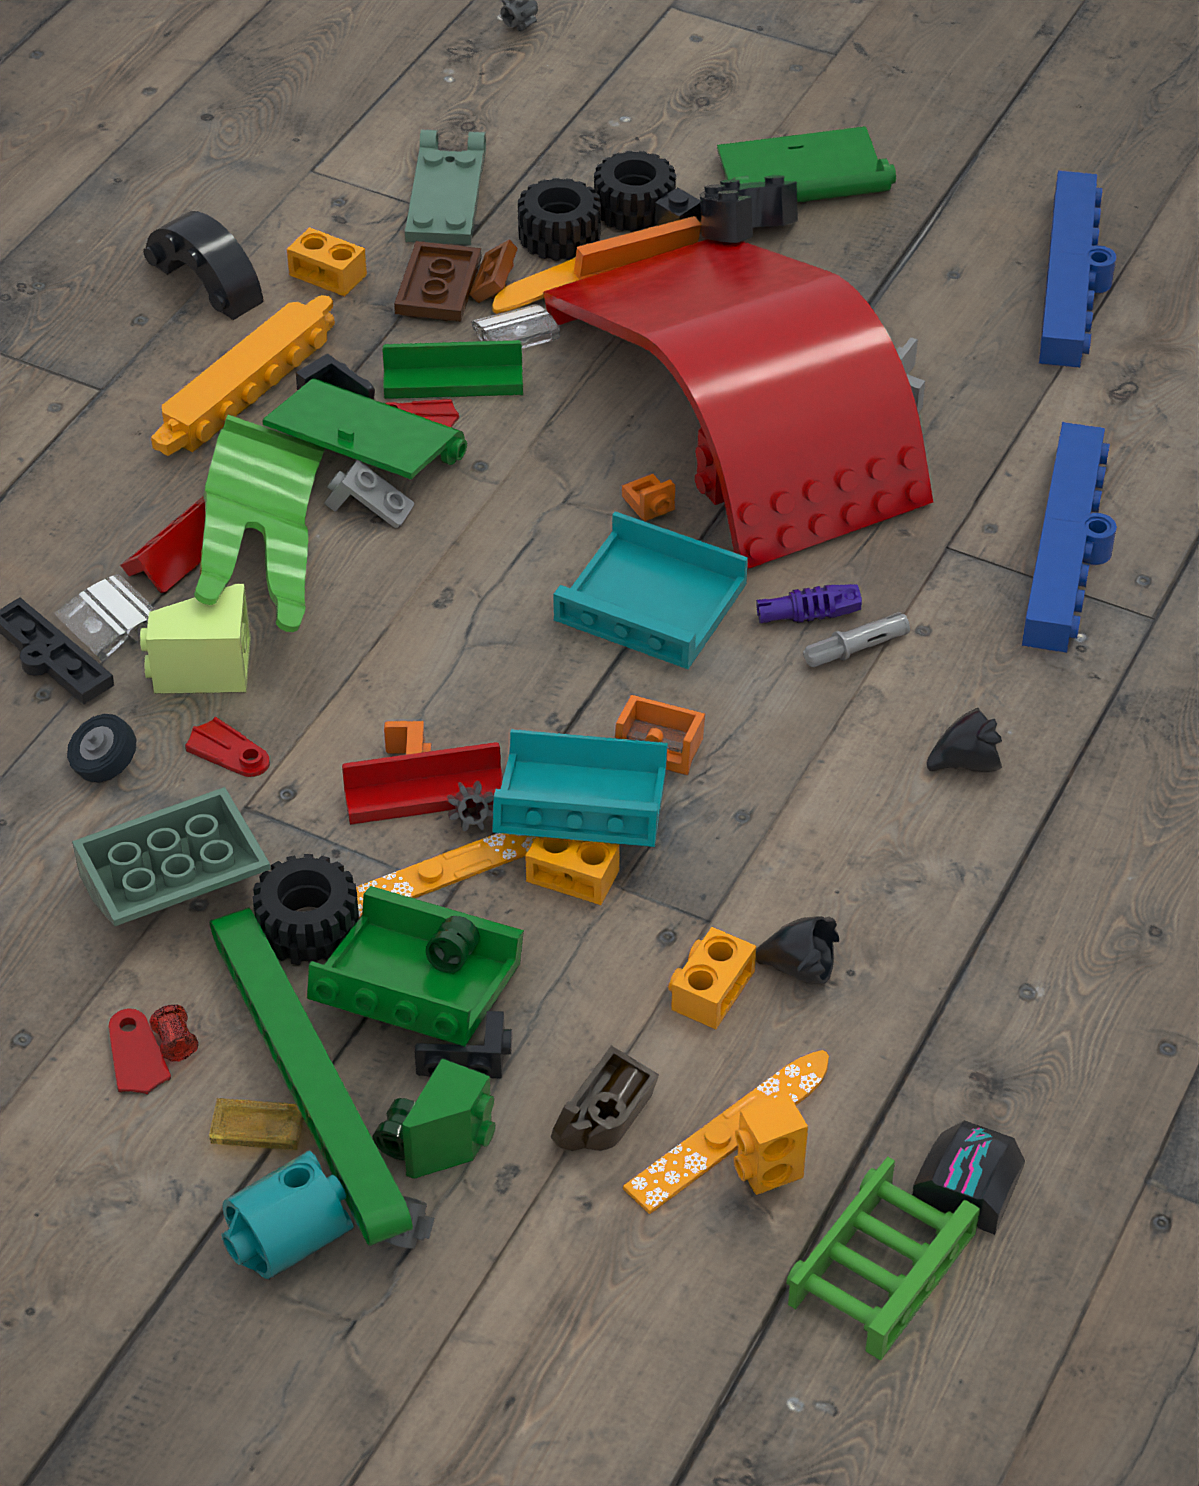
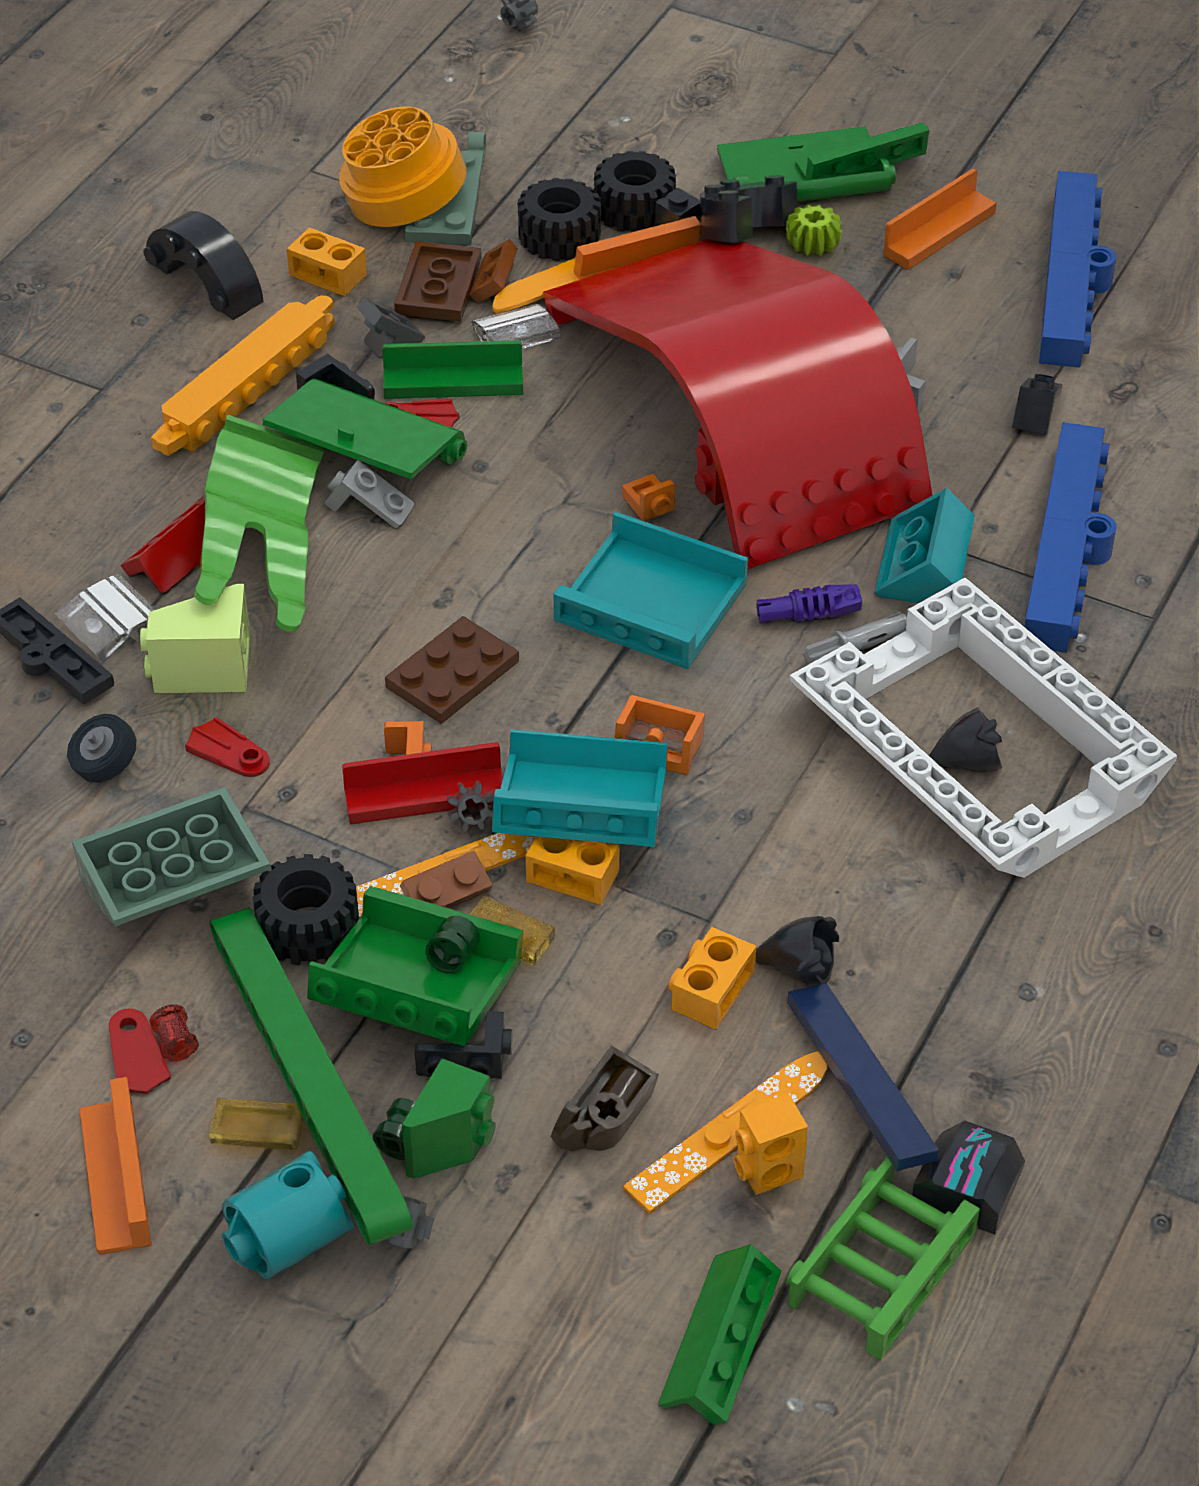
(115, 1172): none -> orange panel
(386, 327): none -> dark grey slope
(400, 167): none -> light orange wheel
(449, 882): none -> dark orange plate
(452, 669): none -> reddish brown plate
(536, 934): none -> clear yellow plate
(722, 1333): none -> green panel
(813, 230): none -> lime gear
(863, 154): none -> green panel
(863, 1077): none -> dark blue tile
(925, 549): none -> teal slope
(936, 221): none -> orange panel
(1036, 403): none -> black bracket
(1124, 753): none -> white slope

